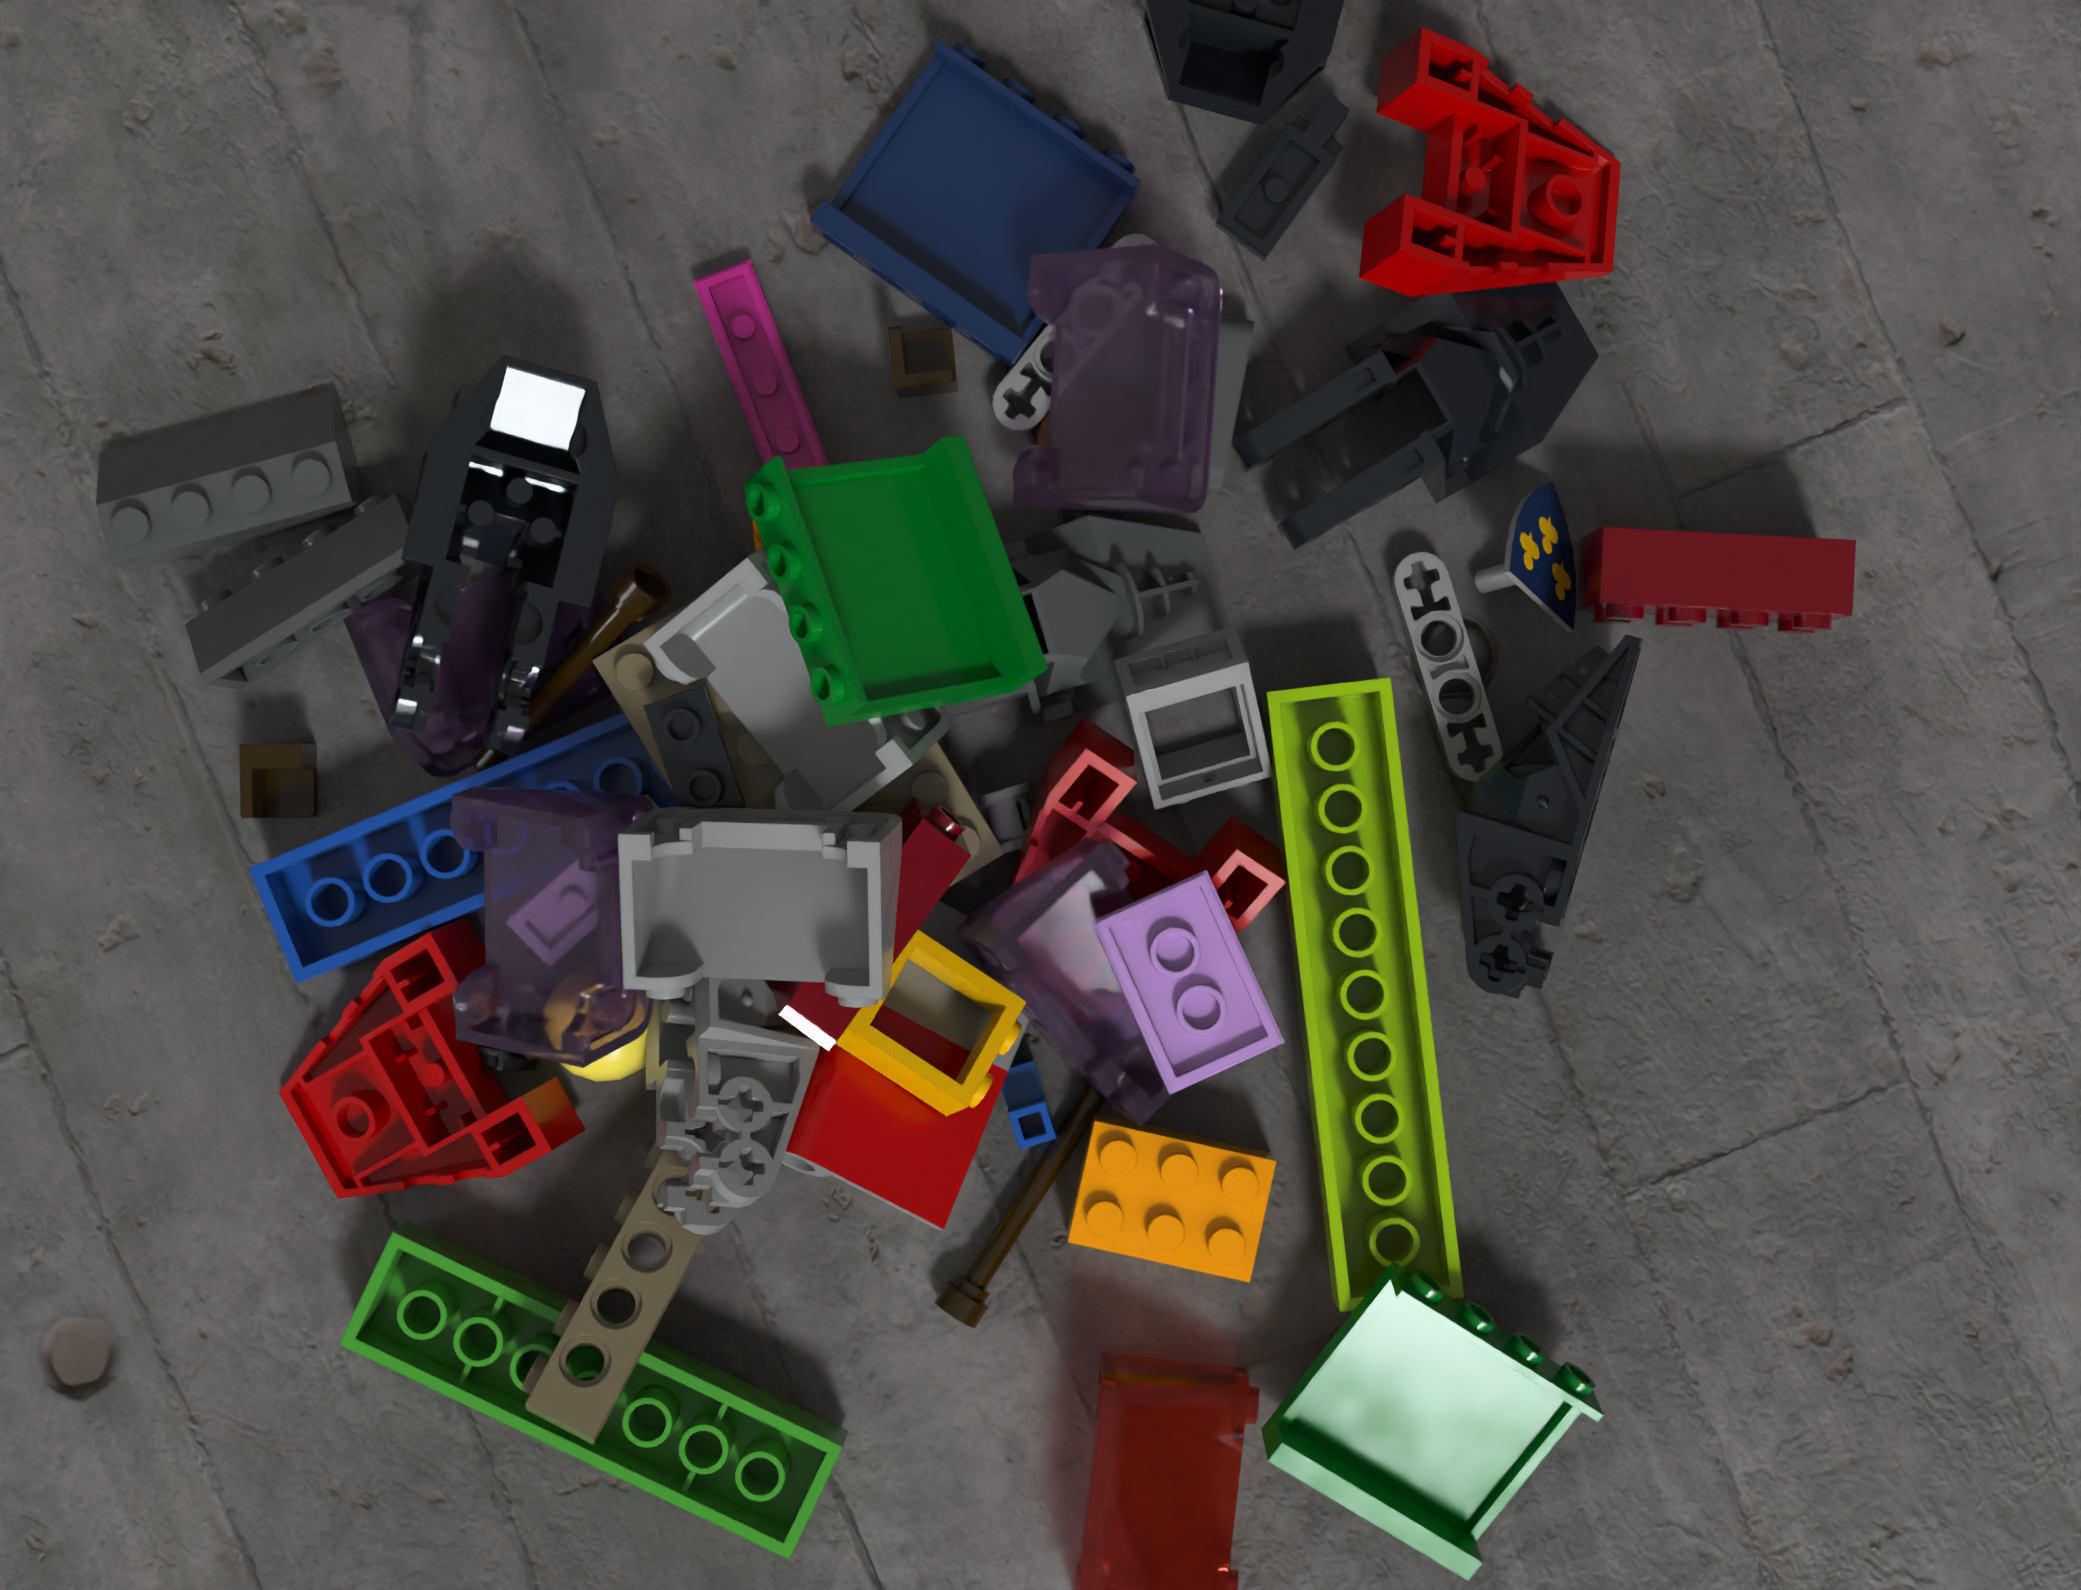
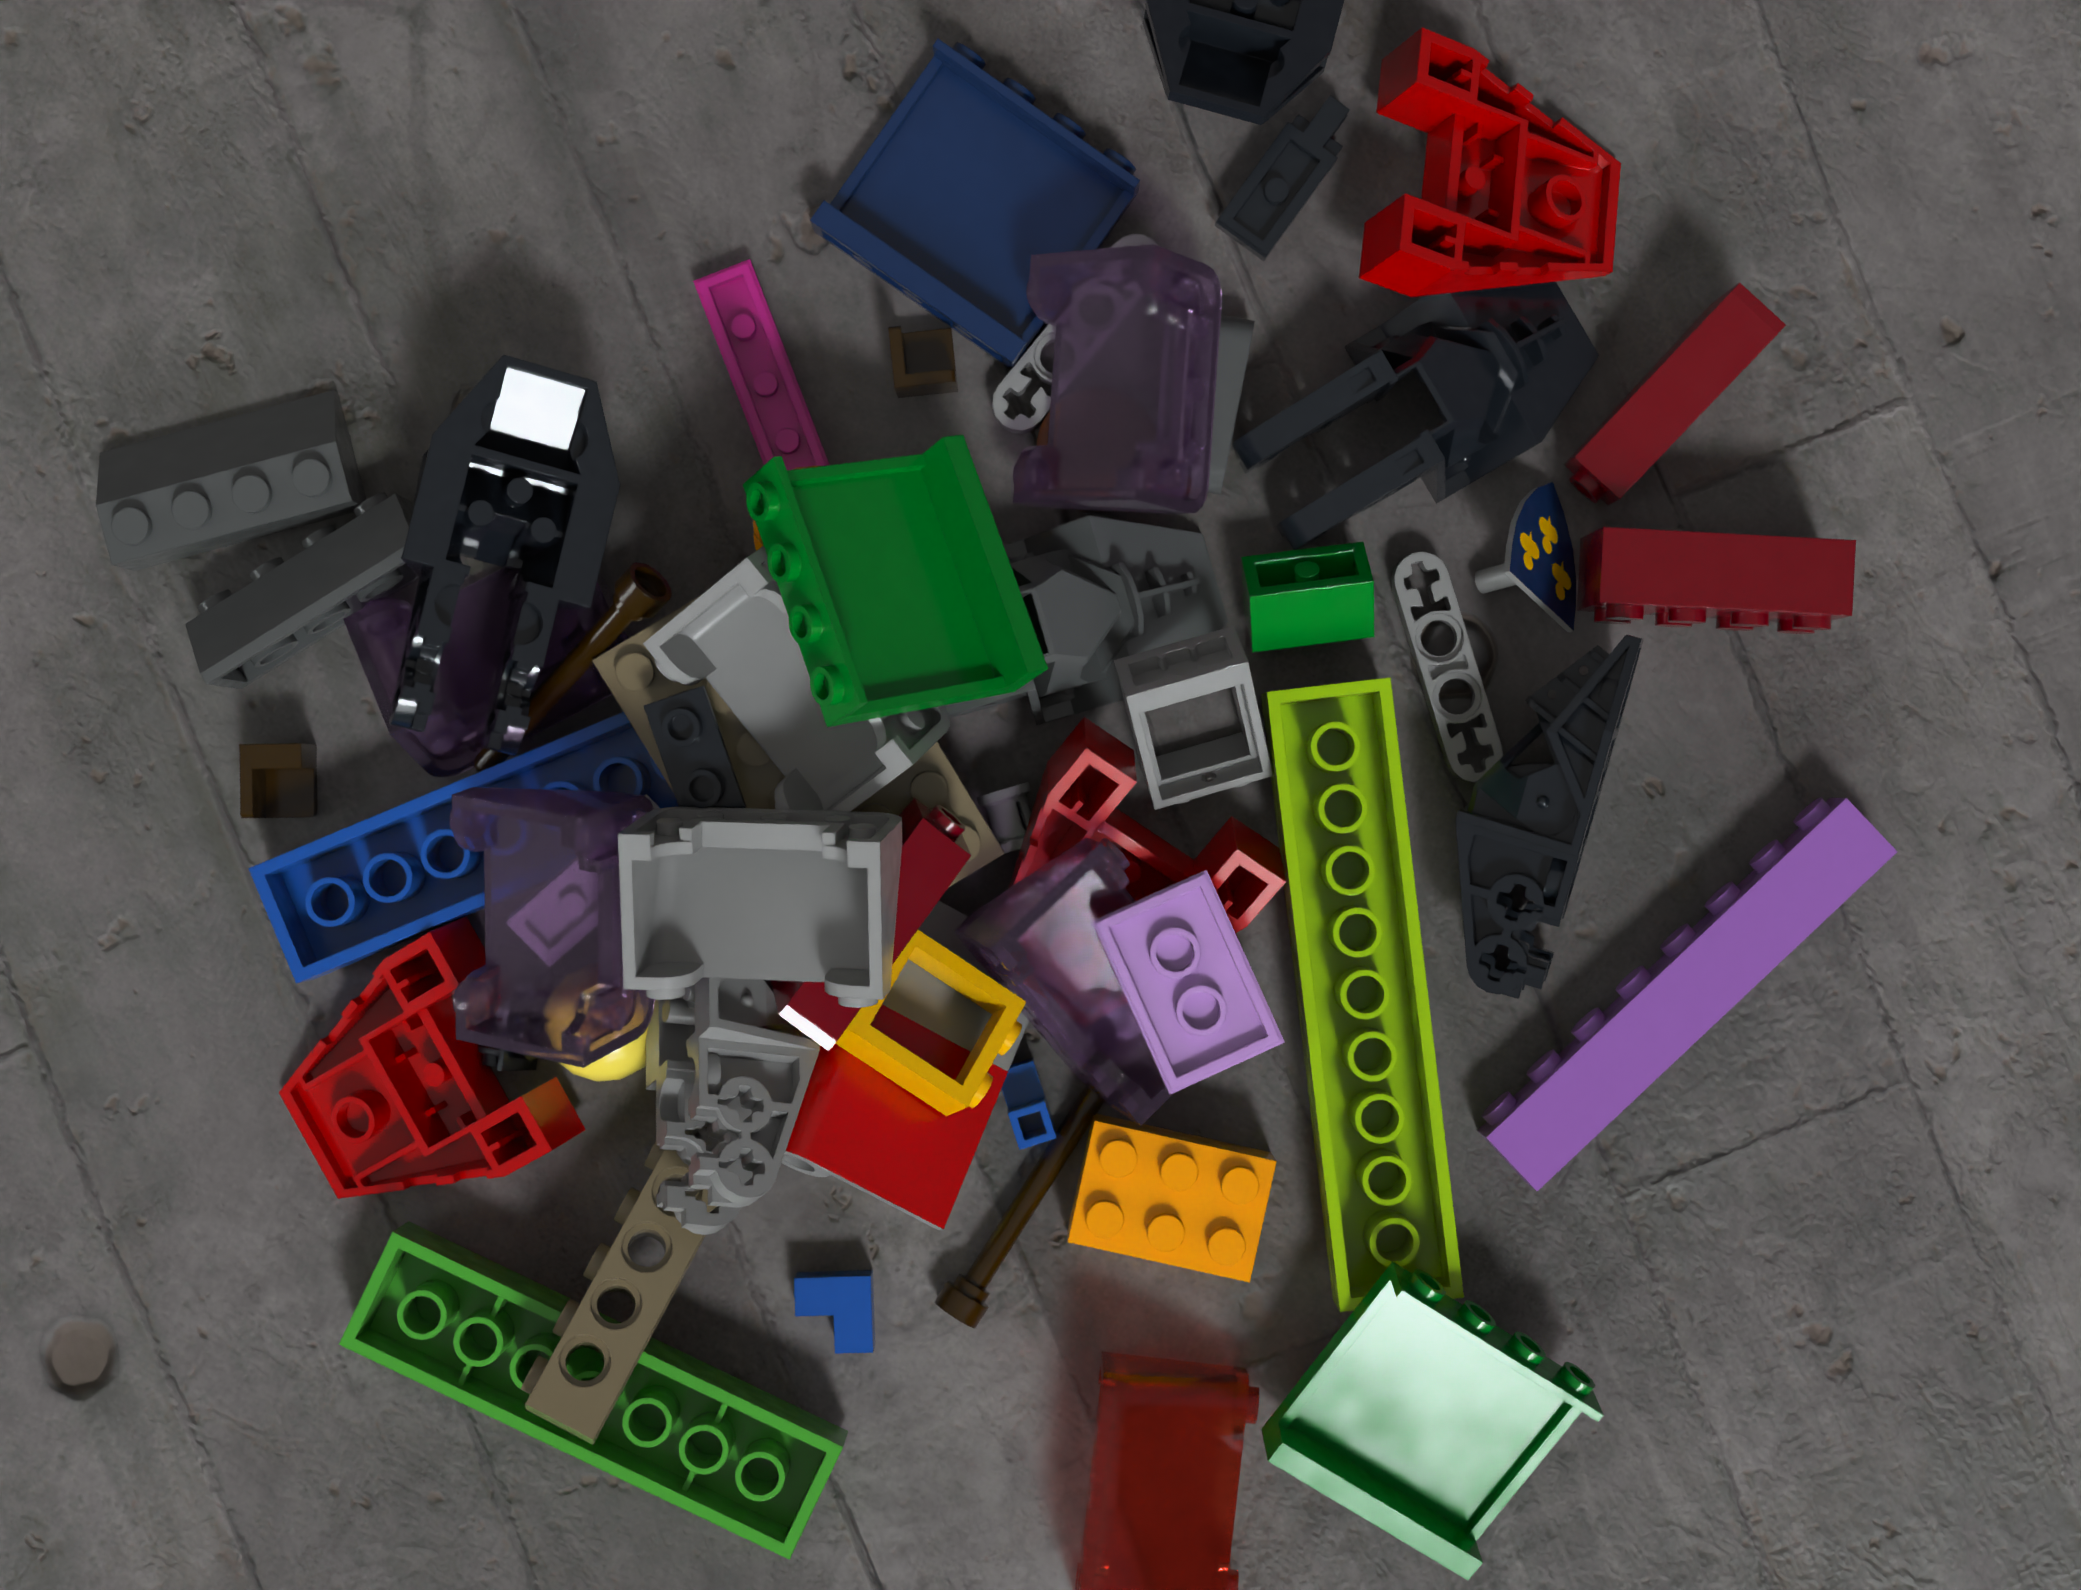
(848, 1298): none -> blue piece
(1306, 603): none -> green brick
(1673, 395): none -> dark red slope
(1685, 990): none -> medium lavender brick

